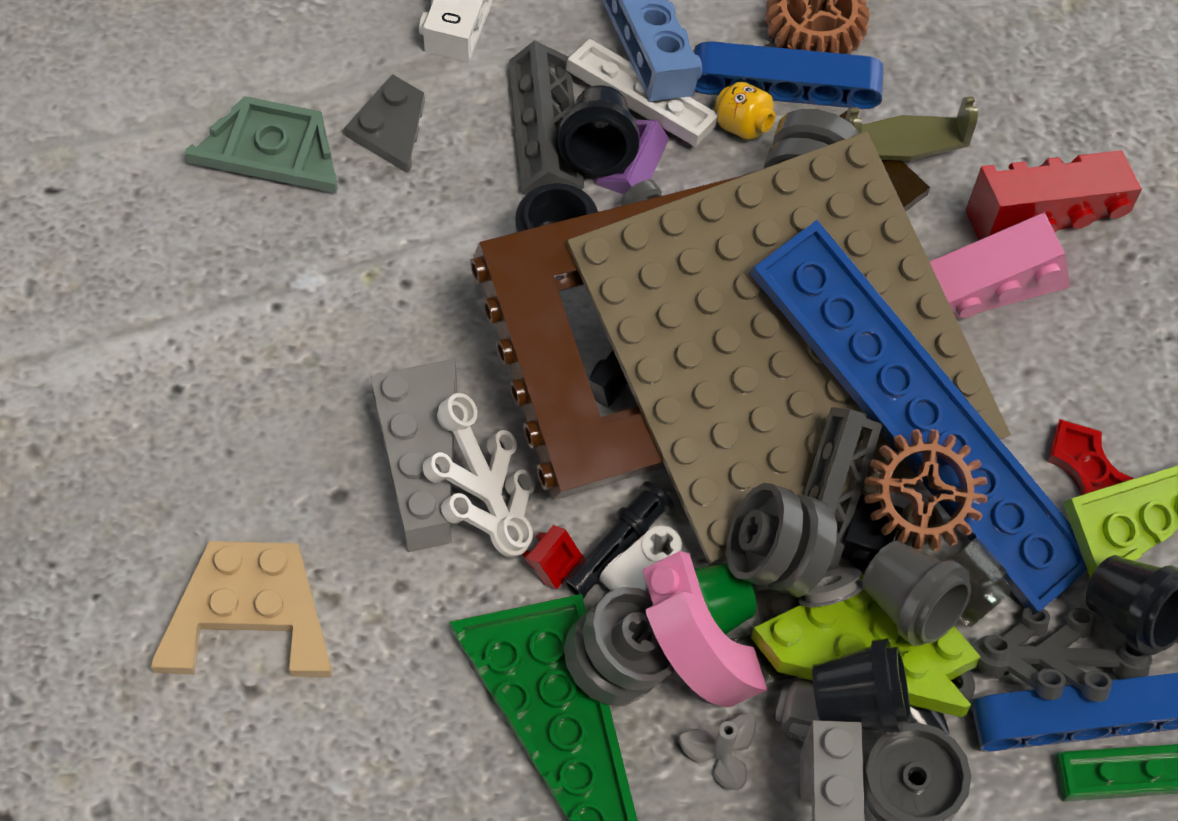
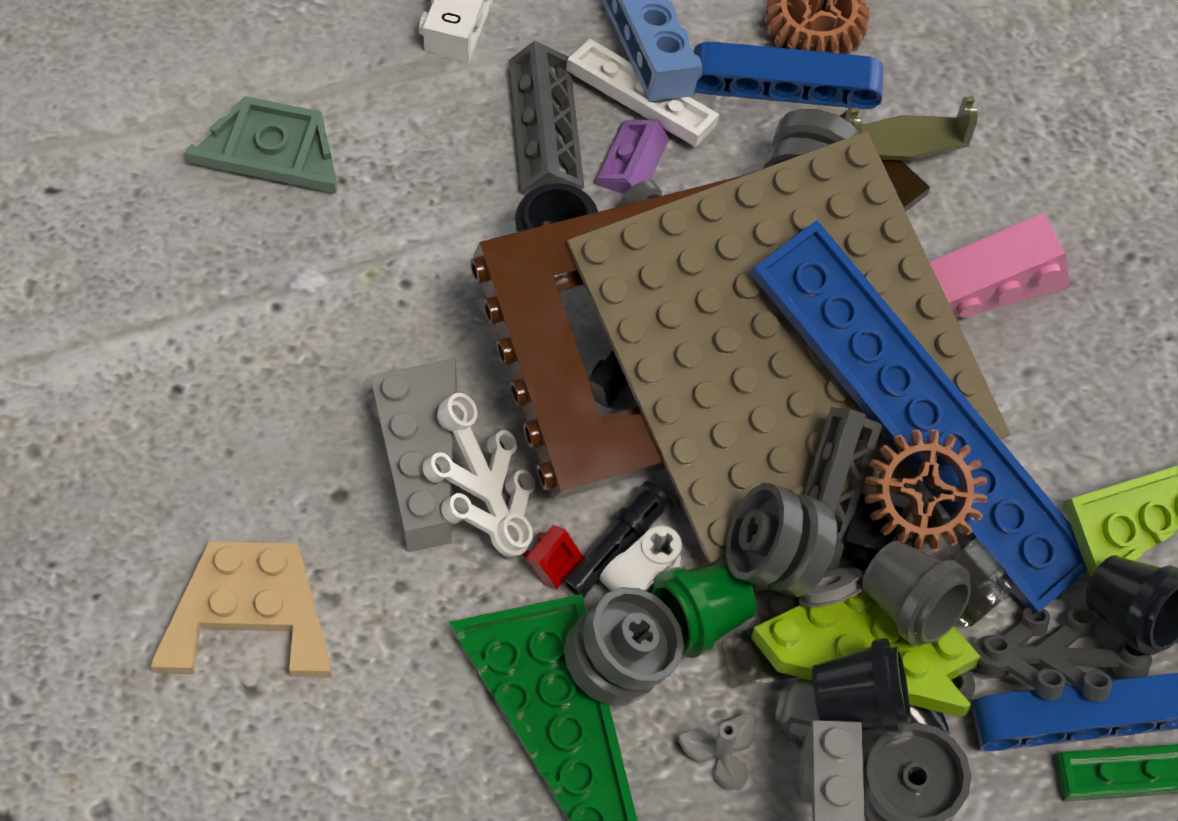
(390, 122): dark grey wing -> none
(599, 133): black piece -> none
(693, 641): bright pink arch -> none
(745, 110): yellow head -> none
(1068, 193): wedge -> none
(1081, 455): red tile -> none

